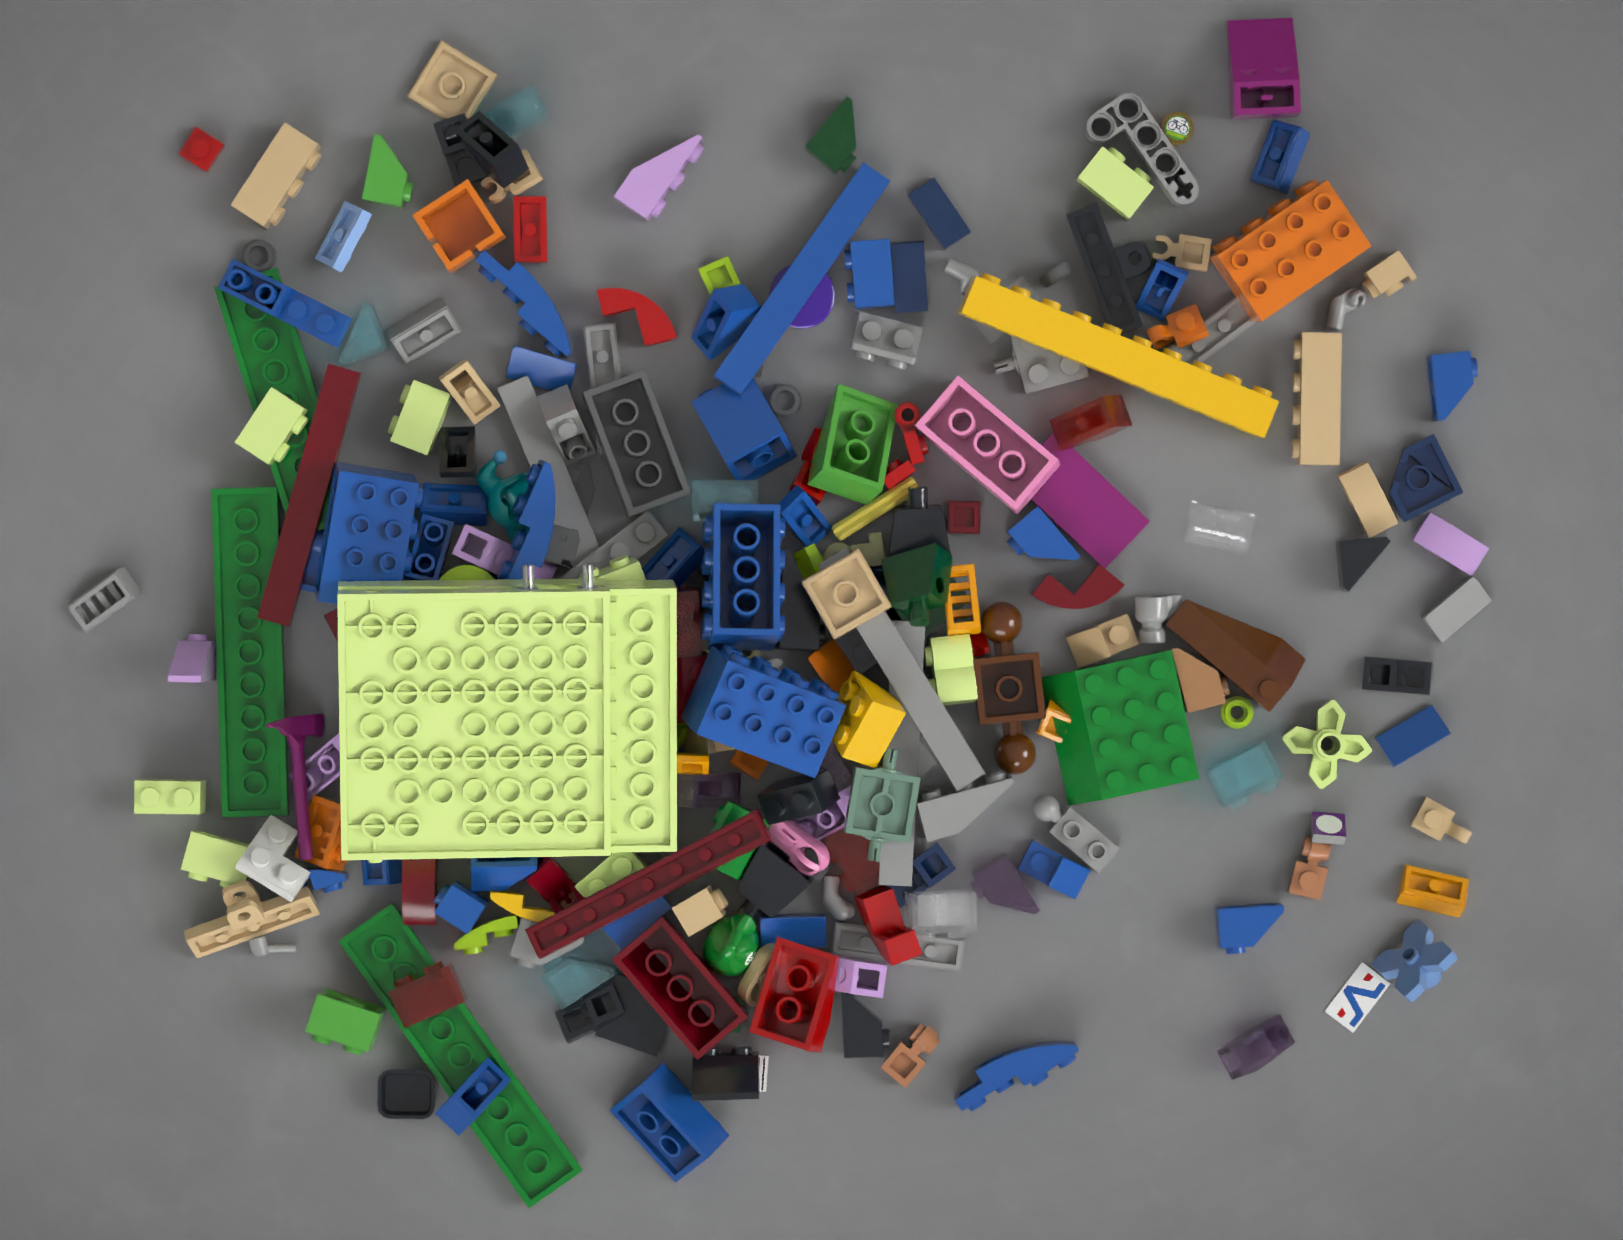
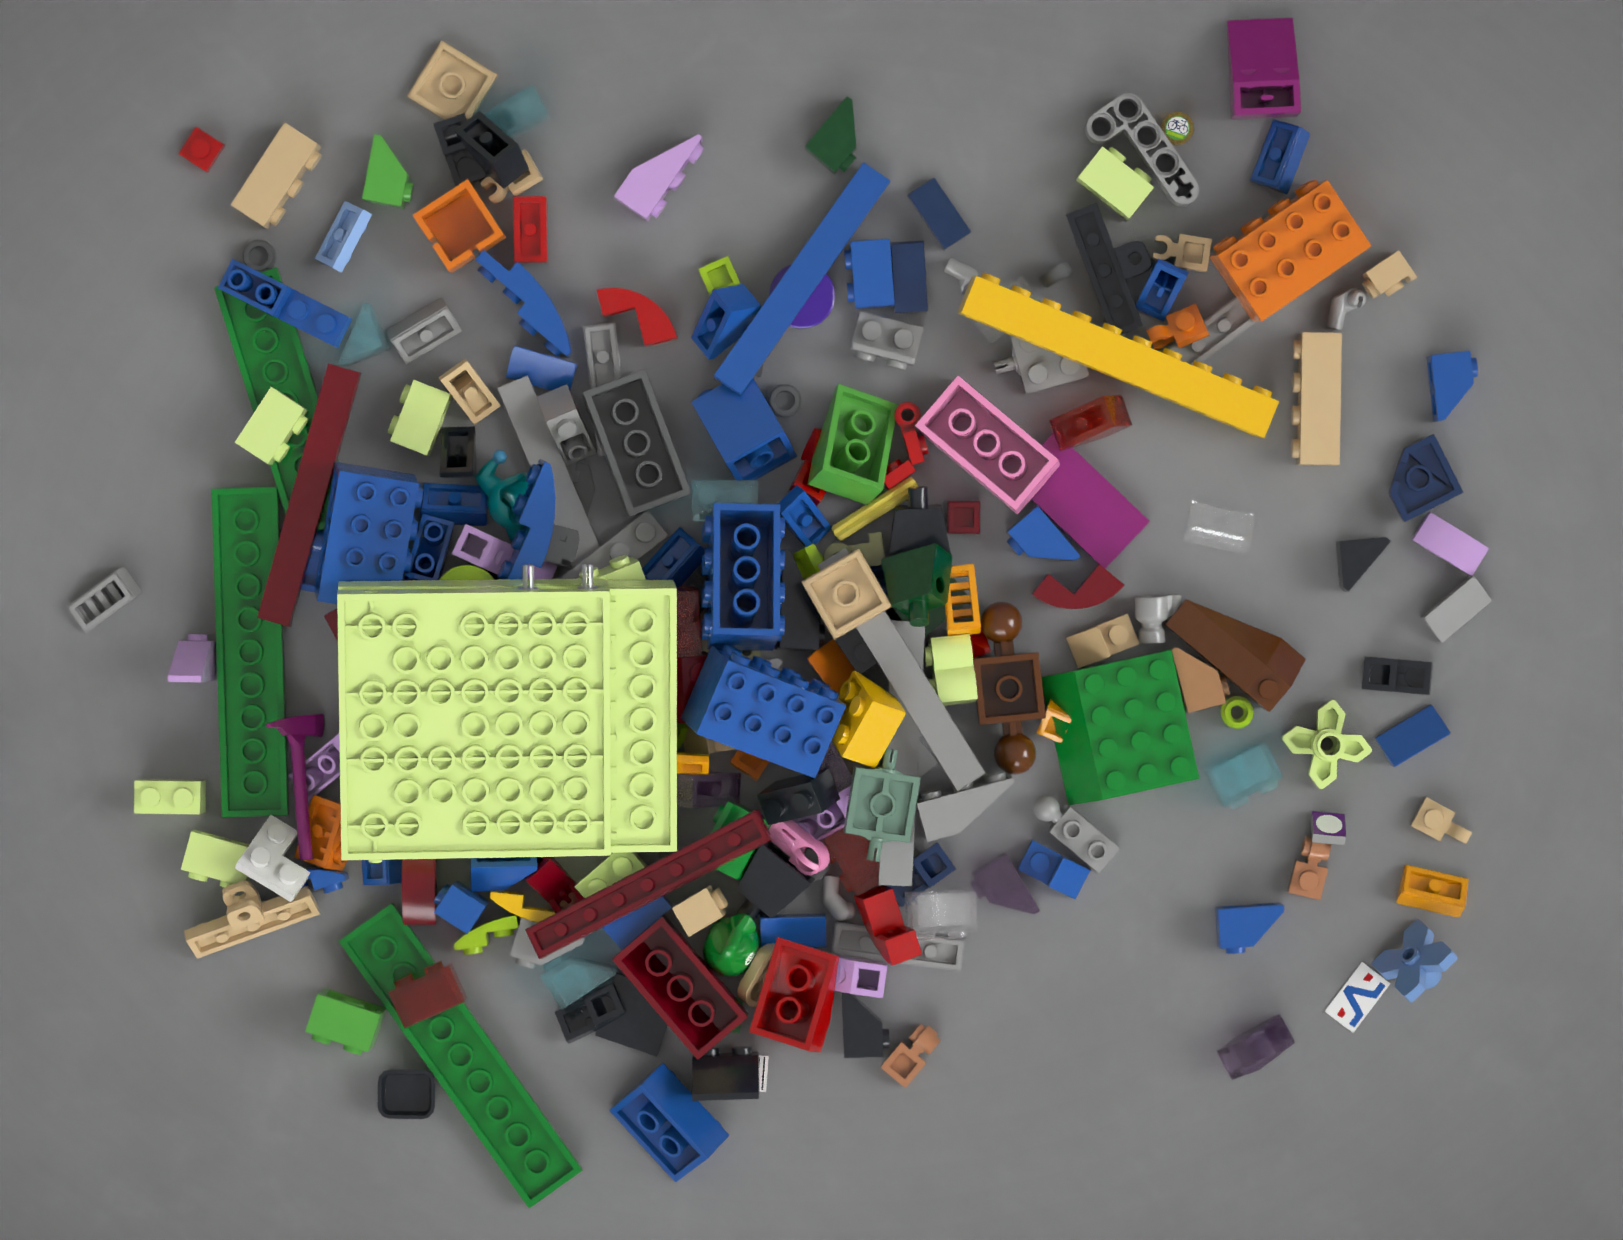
(260, 947): light grey hand -> none
(473, 1096): blue slope -> none
(1026, 1062): blue slope -> none
(1367, 499): tan slope -> none

